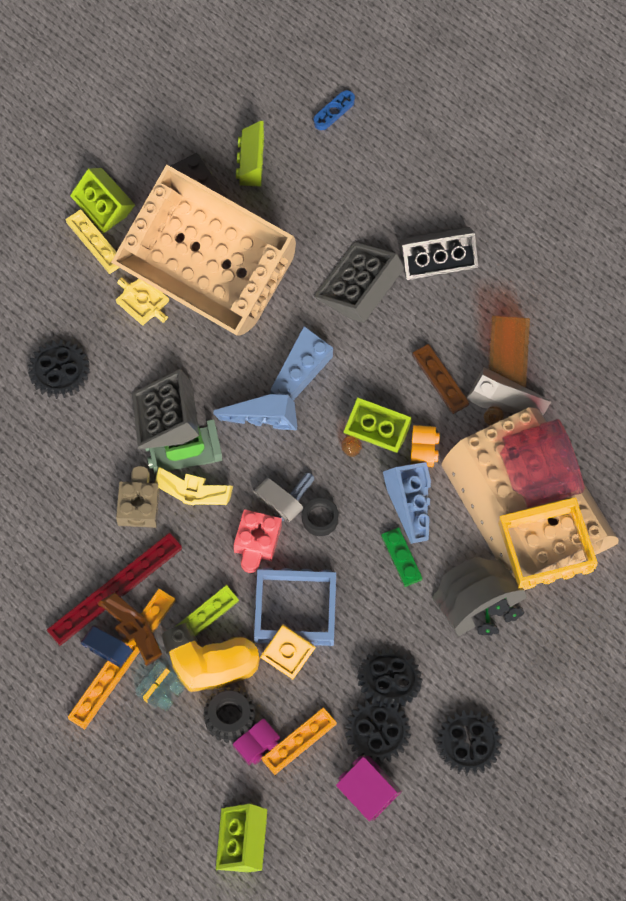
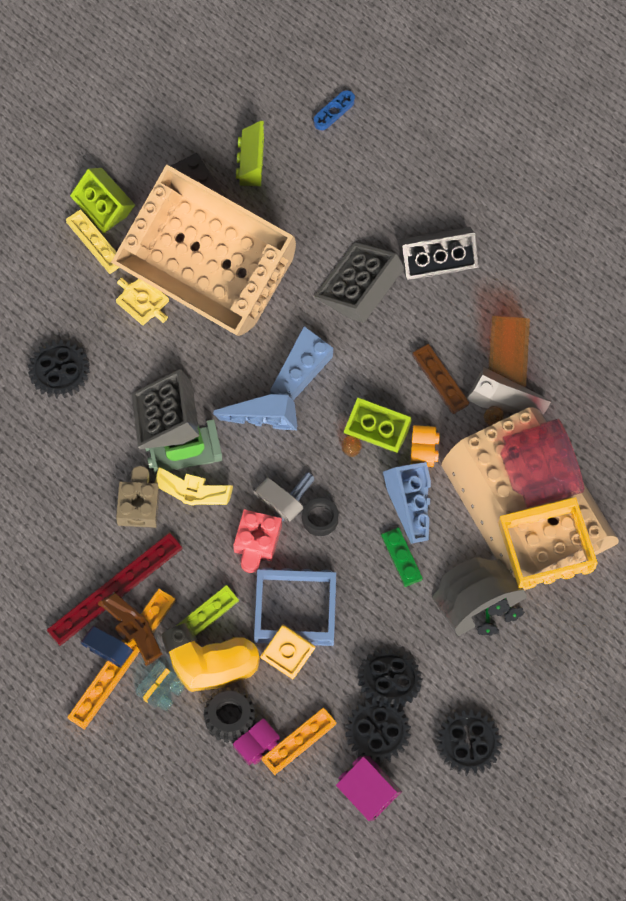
(241, 838): lime slope -> none

